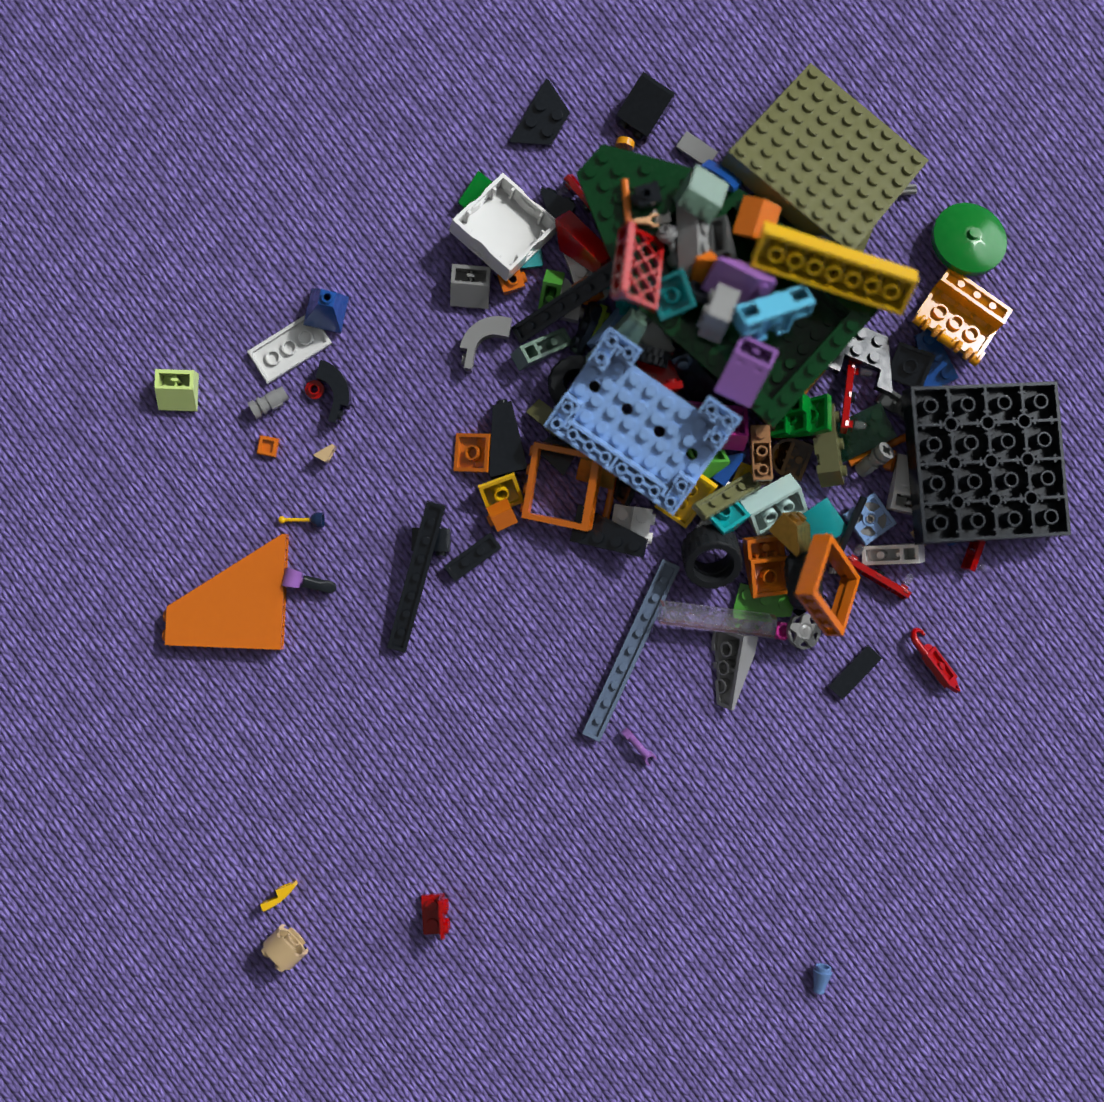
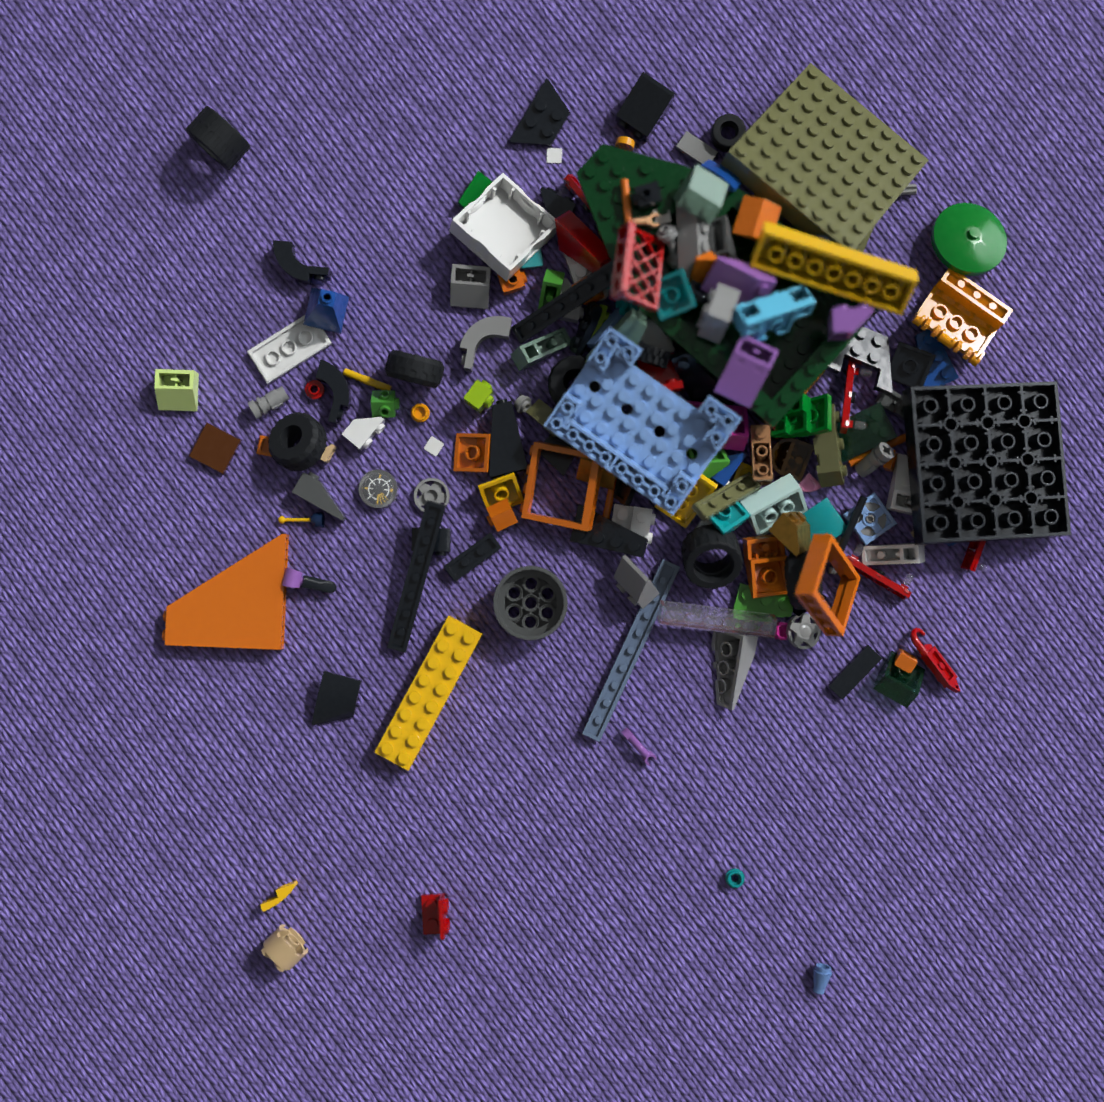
(215, 448): none -> reddish brown tile
(218, 138): none -> black tyre
(285, 255): none -> black arch
(285, 435): none -> black tyre
(316, 493): none -> dark grey slope
(336, 698): none -> black slope
(362, 431): none -> white slope
(366, 380): none -> yellow piece
(378, 489): none -> clear piece
(384, 403): none -> bright green brick
(414, 368): none -> black tyre
(420, 412): none -> light orange plate
(428, 692): none -> yellow brick
(431, 493): none -> light grey wheel
(433, 446): none -> white sticker
(479, 396): none -> lime brick
(503, 602): none -> dark grey wheel
(522, 403): none -> light grey plate
(554, 155): none -> white sticker
(635, 583): none -> light grey slope
(727, 120): none -> black tyre
(739, 882): none -> teal plate
(809, 483): none -> bright pink tile
(846, 321): none -> medium lavender slope
(897, 683): none -> clear green slope
(905, 660): none -> orange slope

